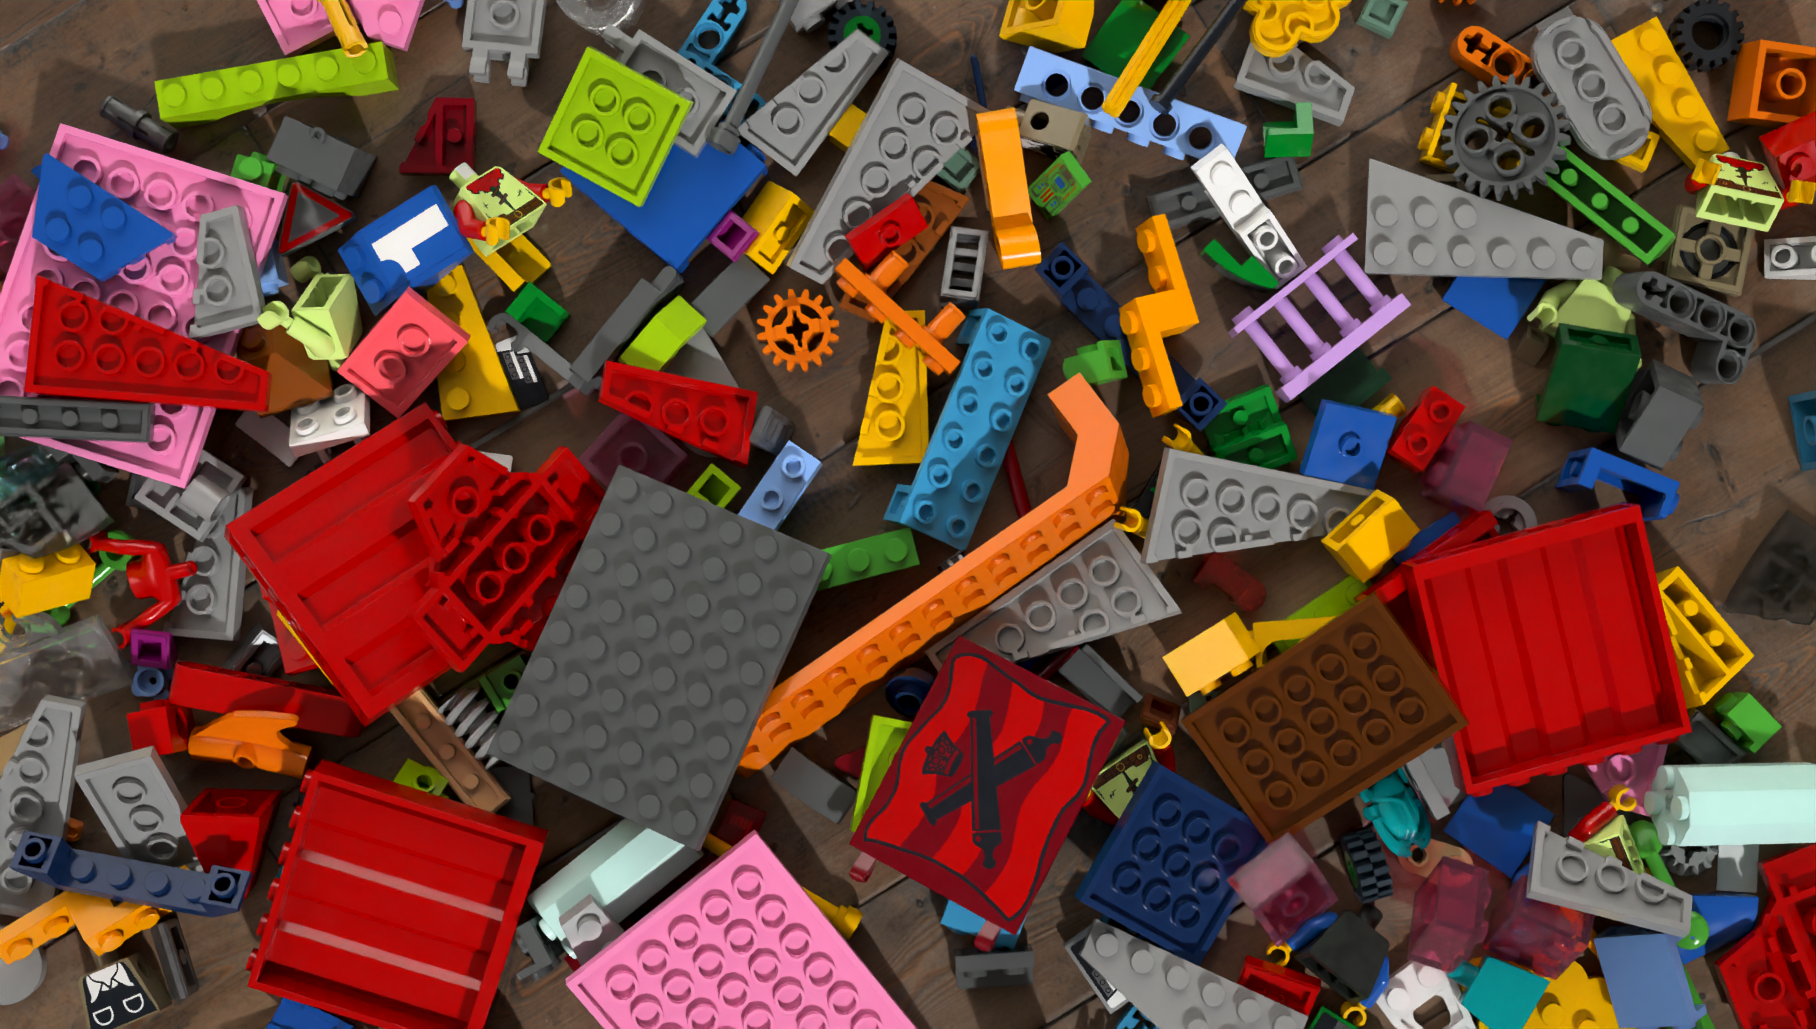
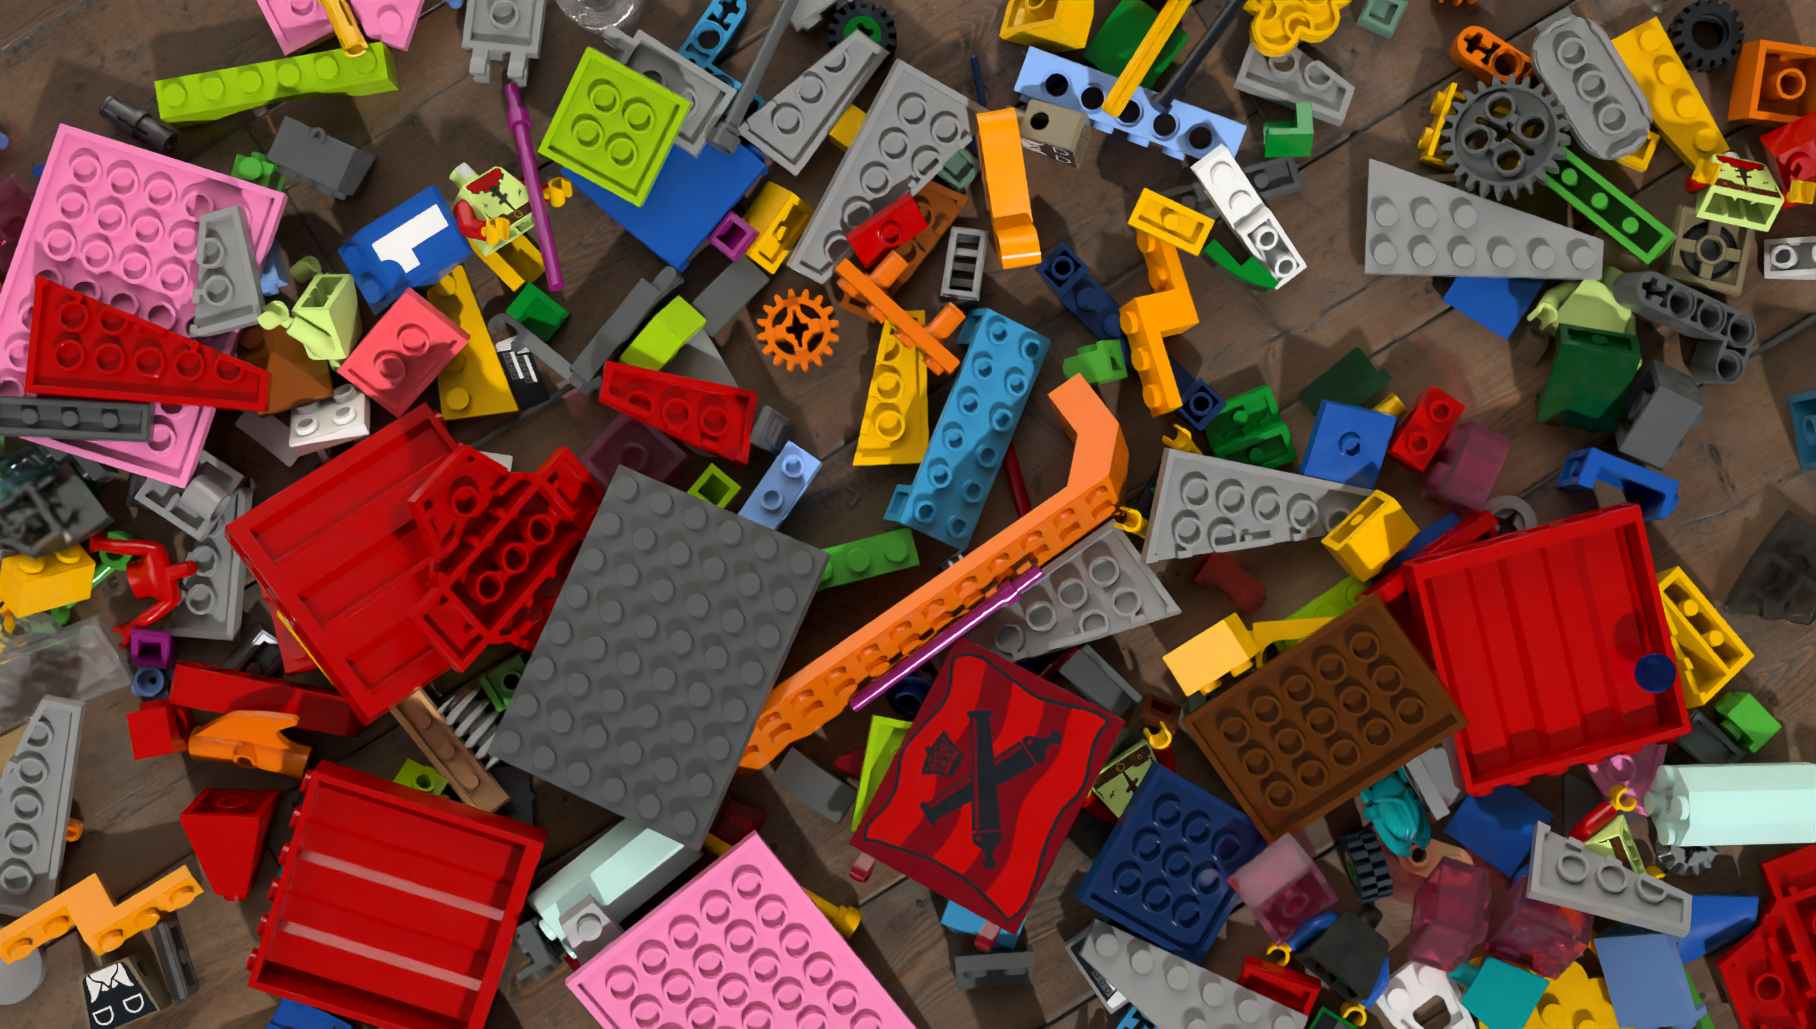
(90, 223): blue wing -> none
(130, 880): dark blue slope -> none
(139, 807): light grey plate -> none
(309, 218): piece -> none
(444, 139): dark red wing -> none
(519, 123): none -> magenta bar
(1007, 593): none -> magenta bar
(1058, 185): bright green tile -> none
(1170, 222): none -> yellow panel
(1353, 331): lavender fence -> none
(1649, 846): bright green piece -> none
(1655, 672): none -> clear blue plate
(1737, 868): white sticker -> none

